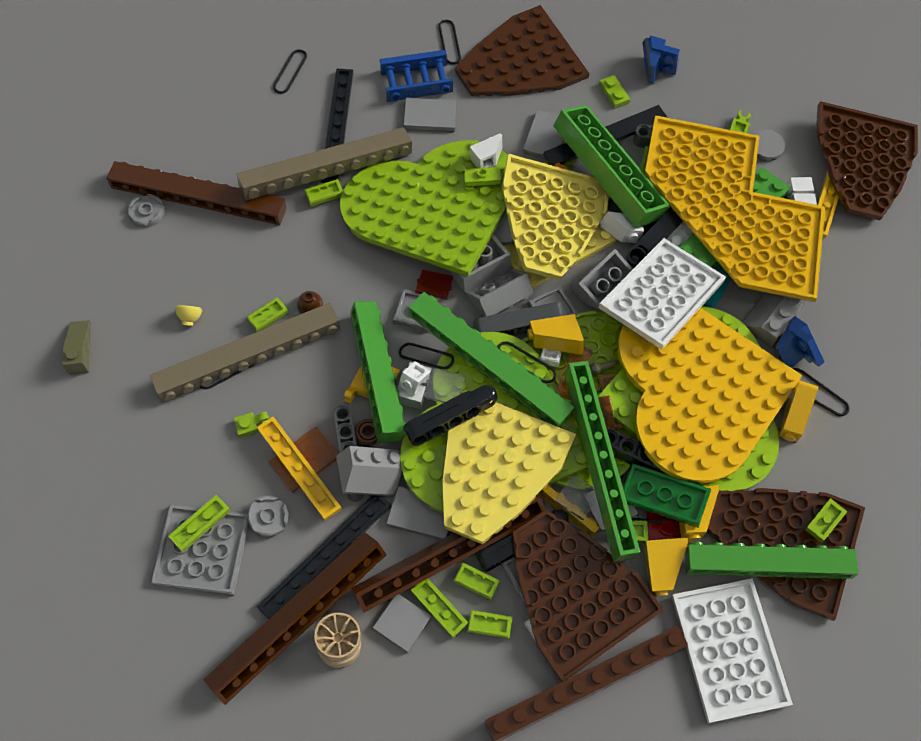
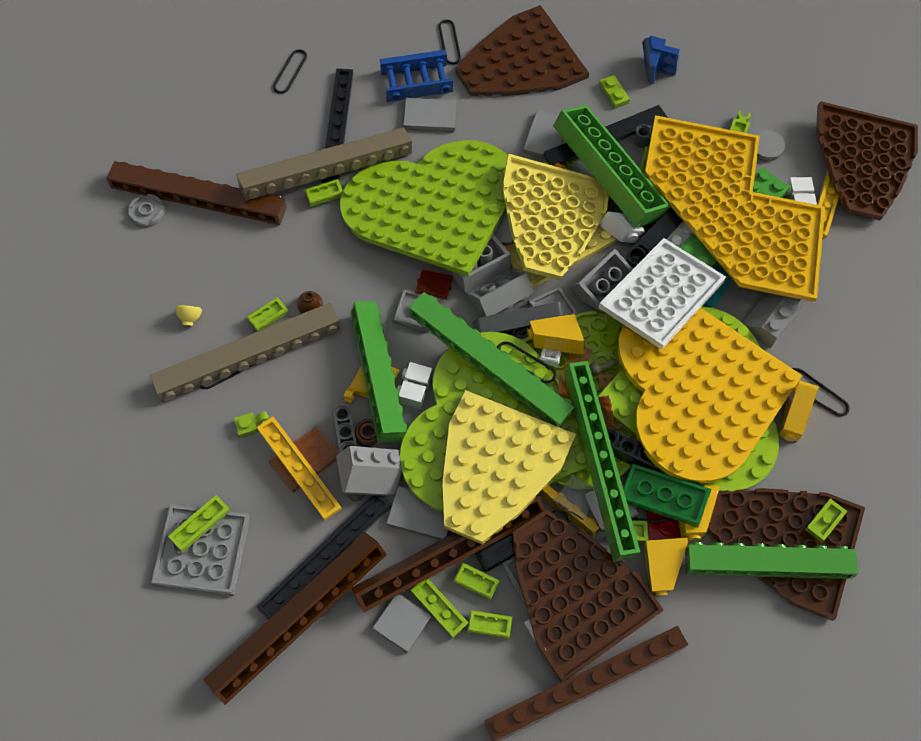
(77, 348): olive slope -> none
(267, 516): light grey tile -> none
(338, 640): tan wheel -> none
(413, 377): white bracket -> none
(430, 349): black piece -> none
(443, 385): clear piece -> none
(449, 414): black piece -> none
(482, 176): lime plate -> none
(486, 152): white slope -> none
(731, 651): white plate -> none
(798, 344): blue piece -> none

